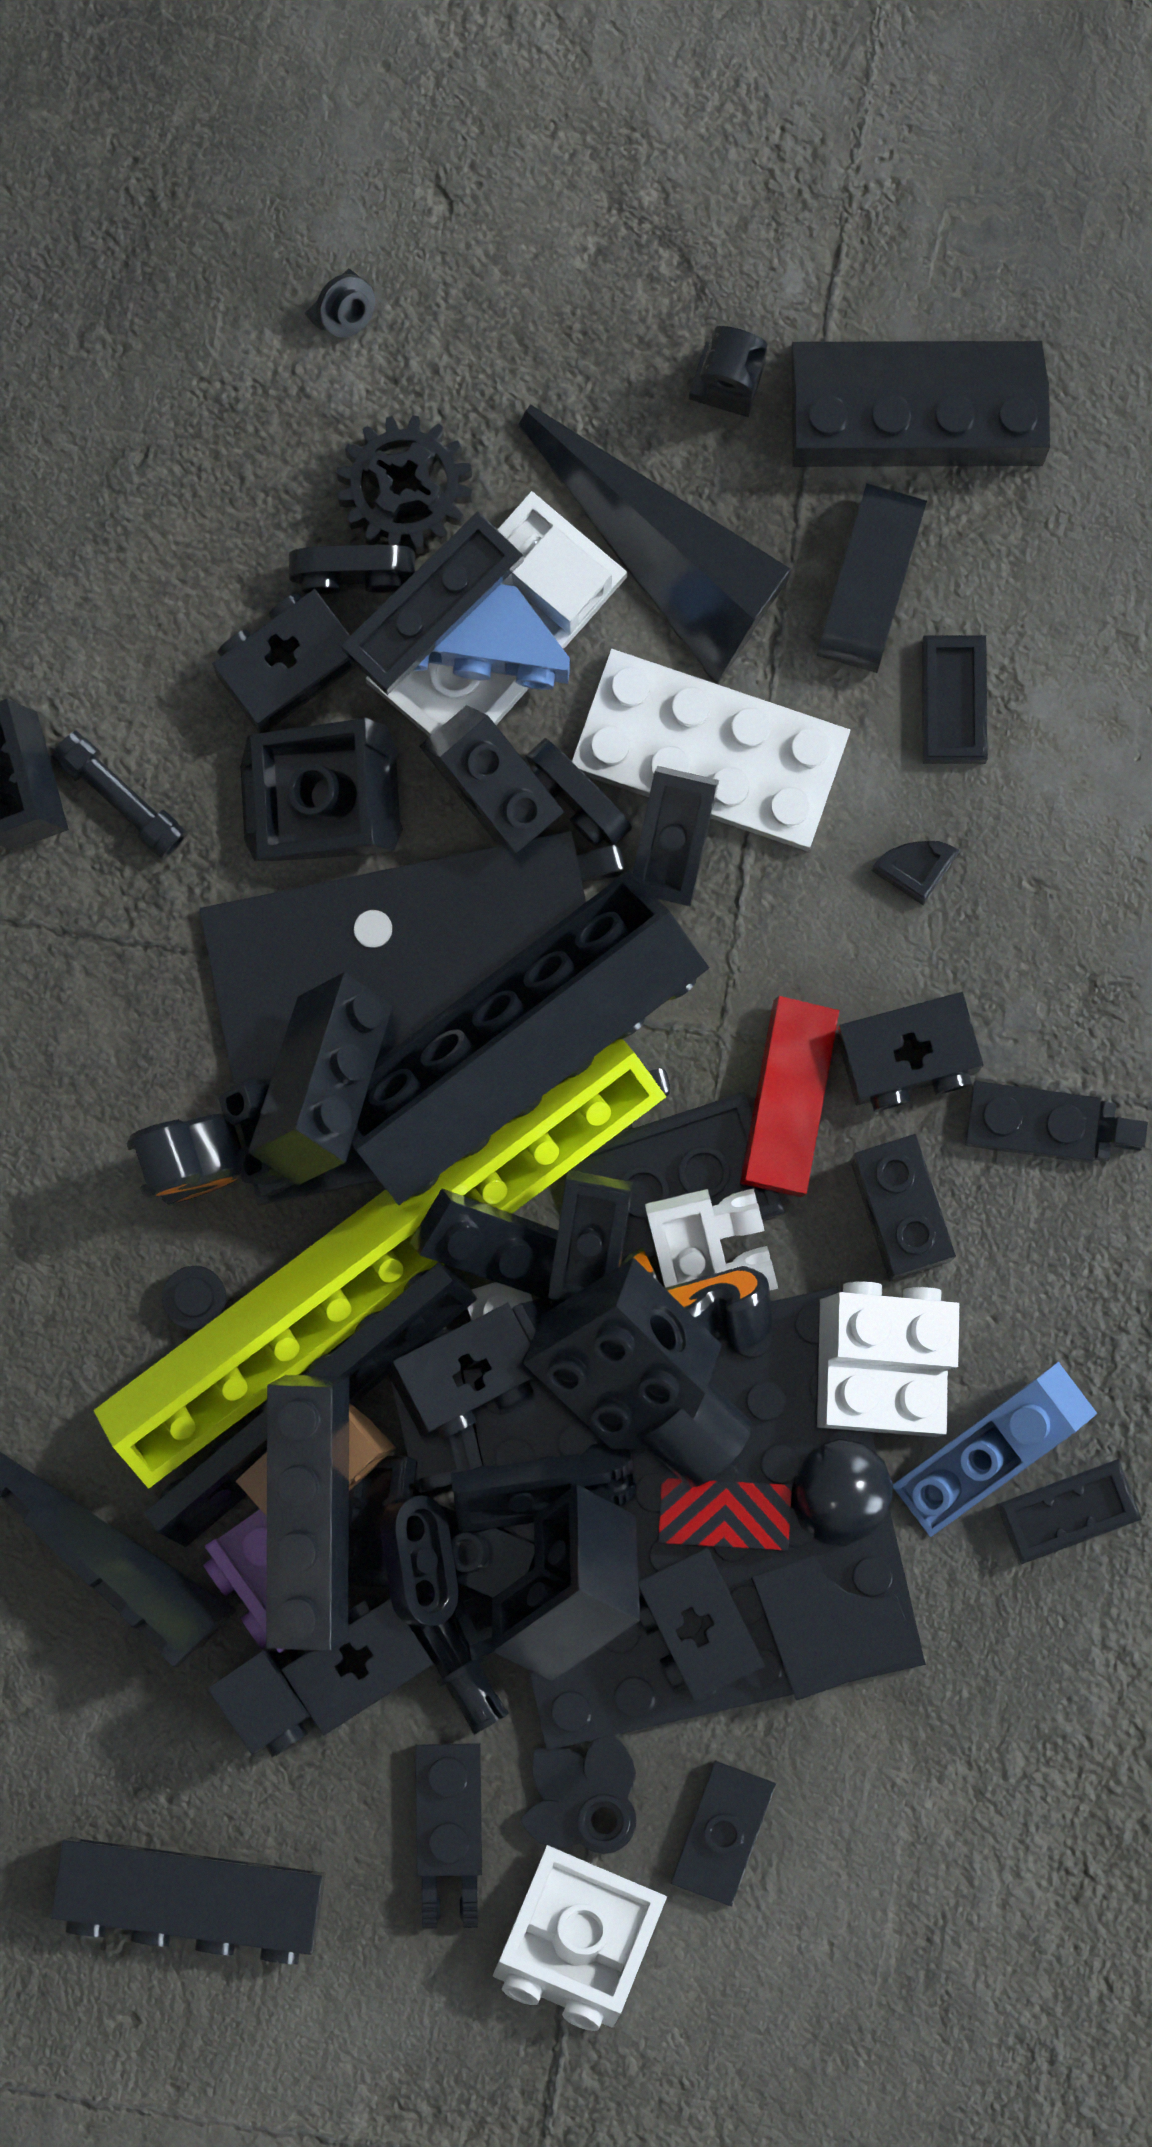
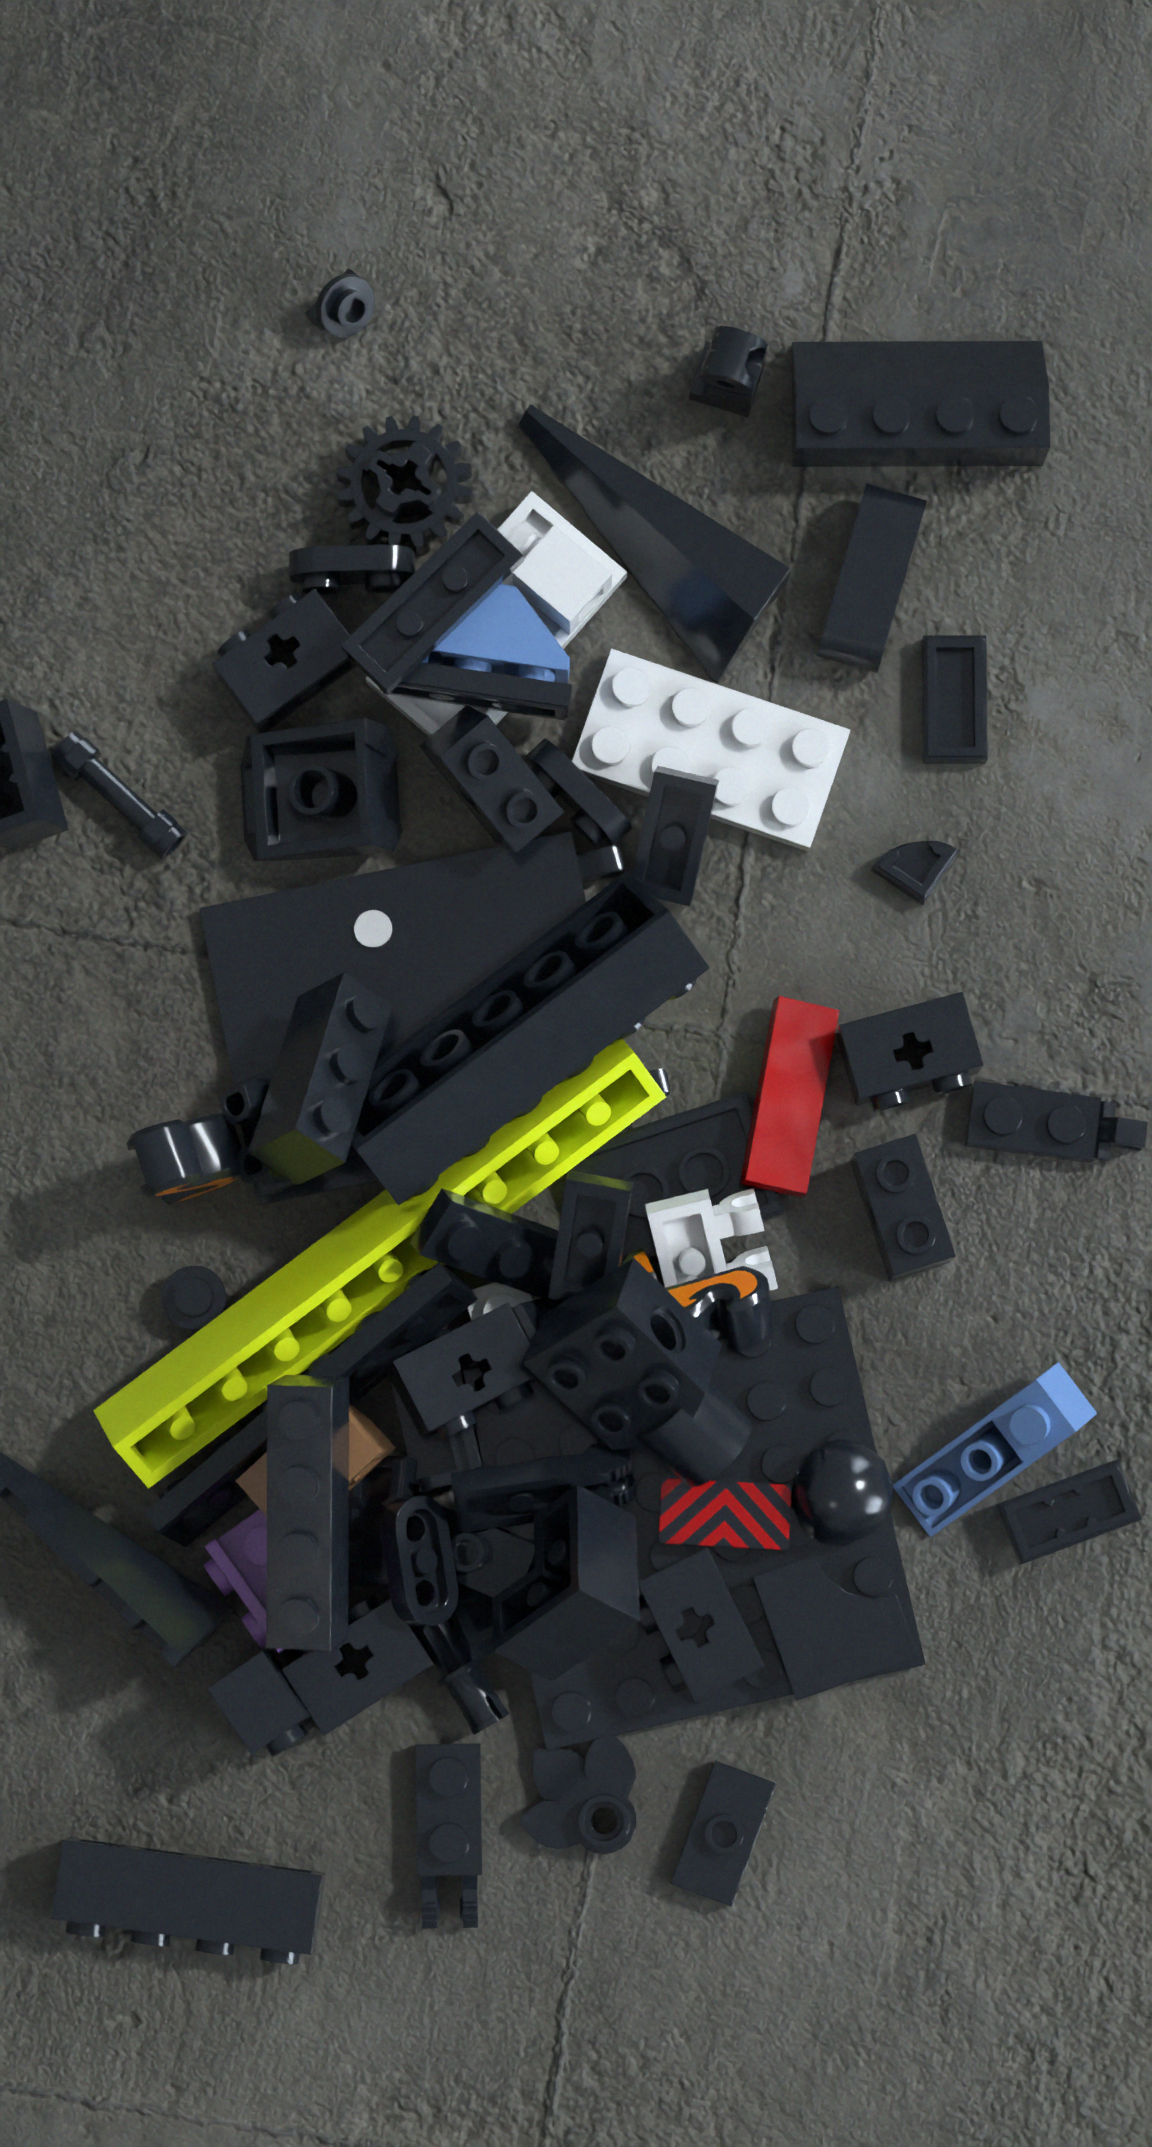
(487, 691): none -> black tile
(578, 1940): white plate -> none
(886, 1360): white plate -> none

